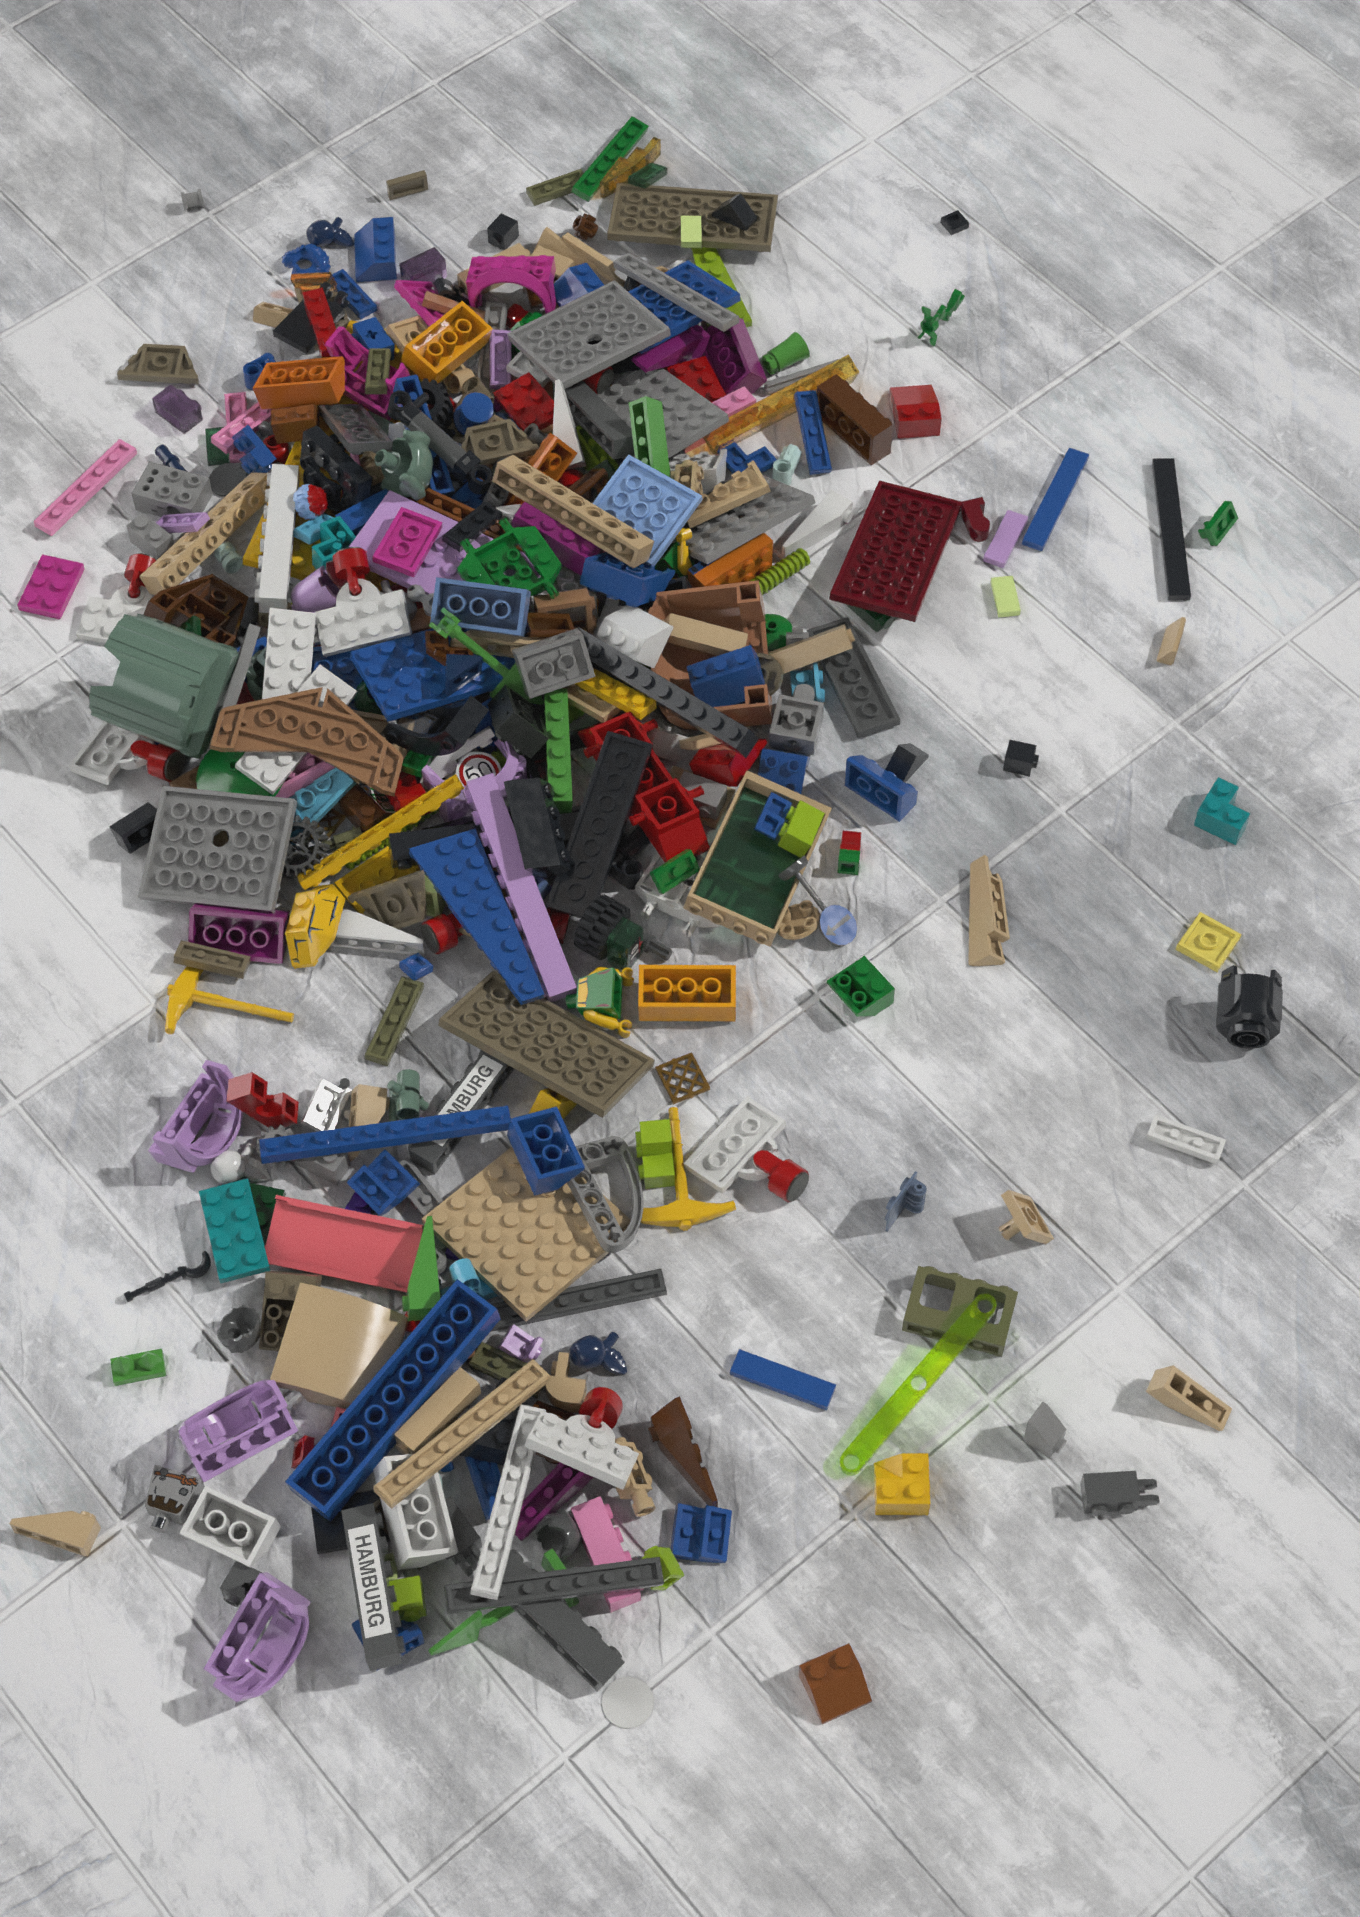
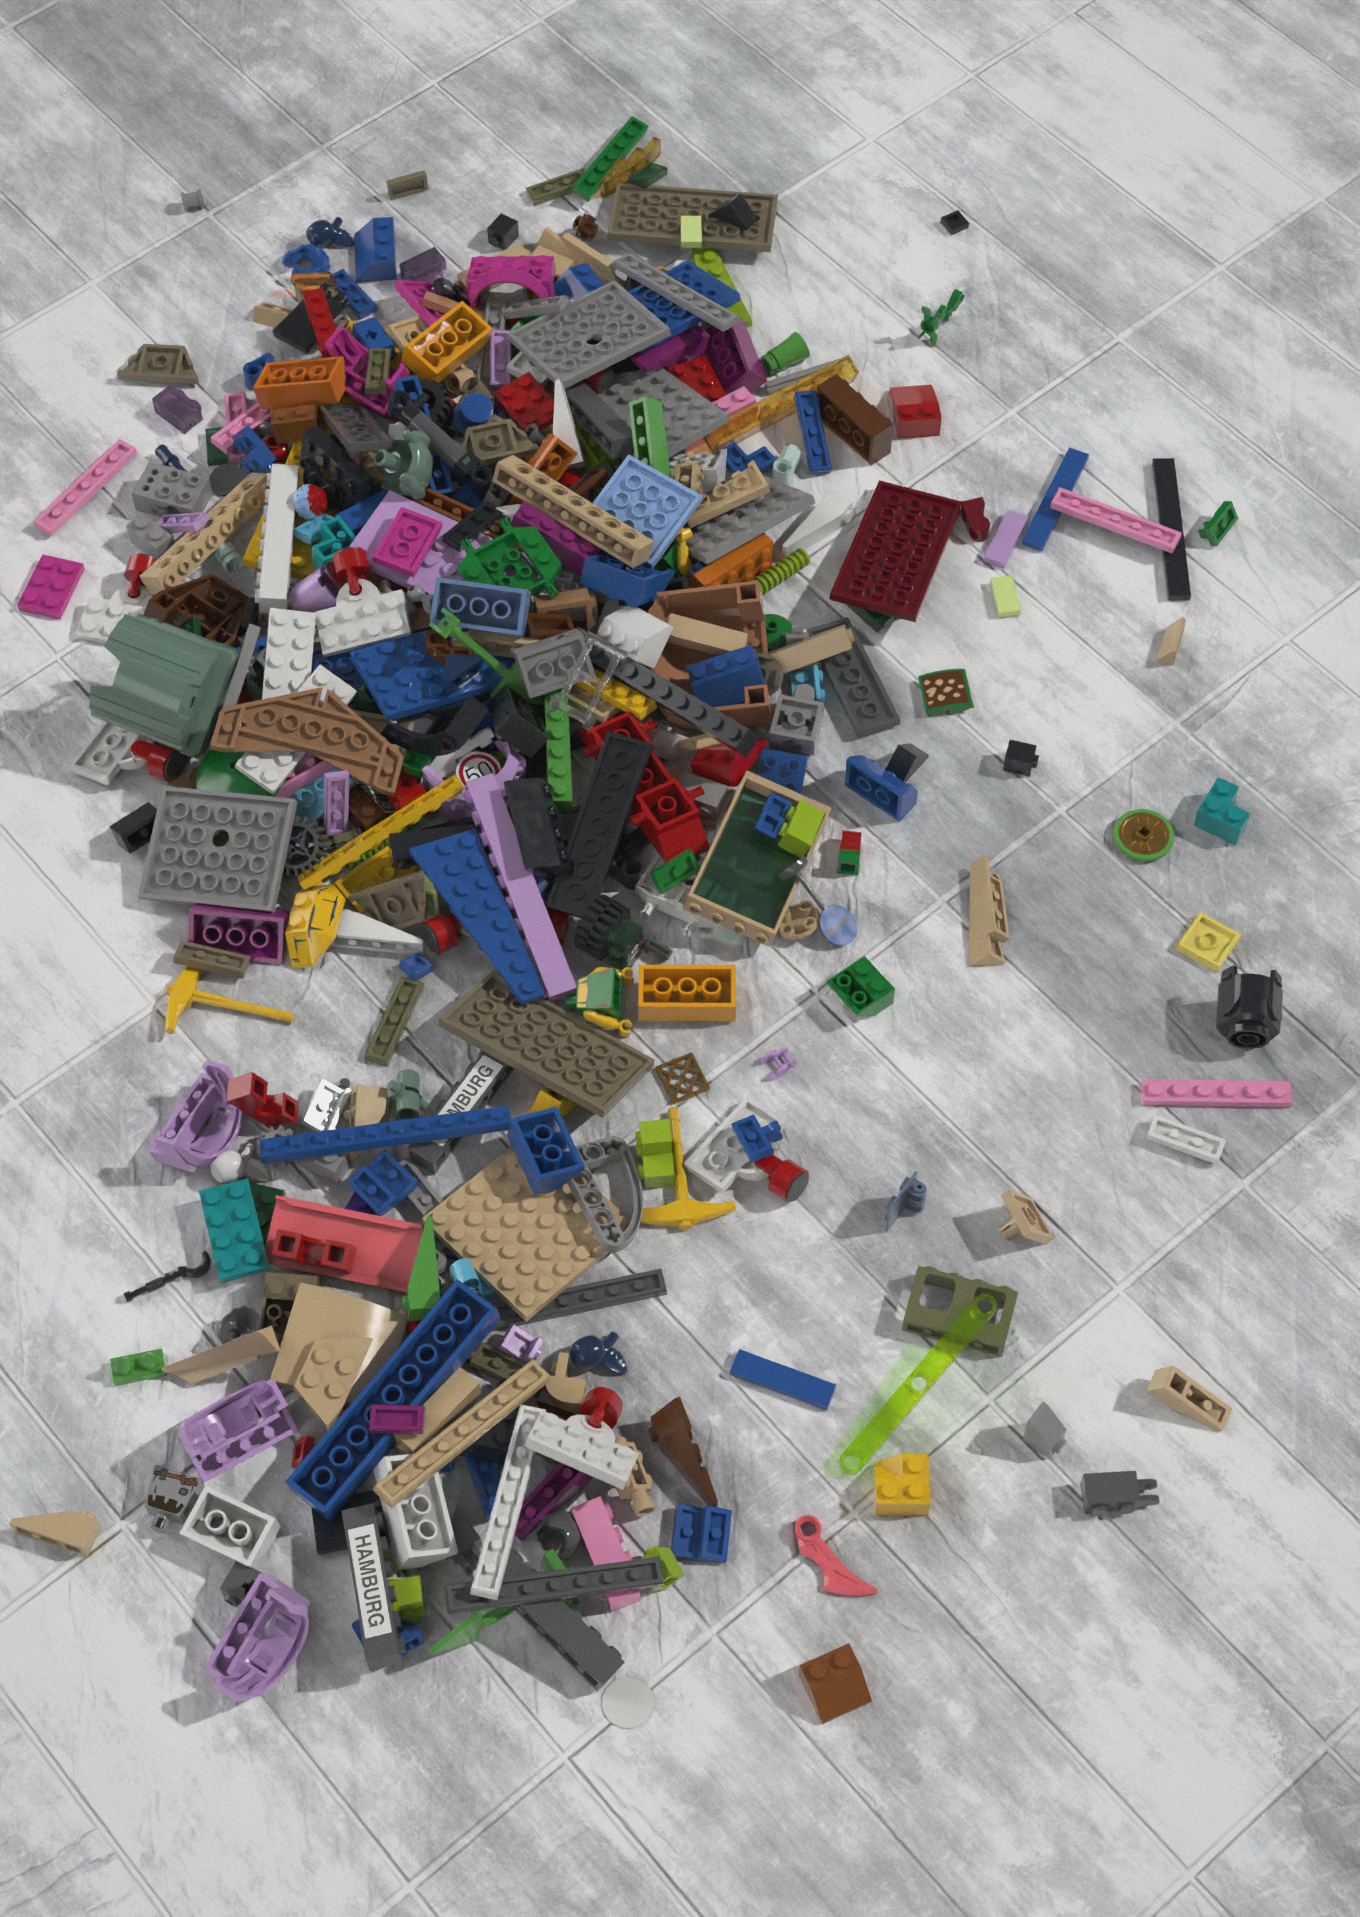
(225, 1356): none -> tan wedge
(313, 1251): none -> red arch
(330, 1375): none -> tan wing
(336, 802): none -> lavender tile
(397, 1419): none -> magenta tile
(536, 307): none -> light grey tile
(589, 717): none -> clear piece
(755, 1138): none -> blue plate
(774, 1056): none -> lavender piece
(836, 1576): none -> coral piece
(945, 691): none -> slope
(1116, 520): none -> bright pink plate
(1157, 832): none -> pearl gold wheel
(1216, 1093): none -> bright pink plate

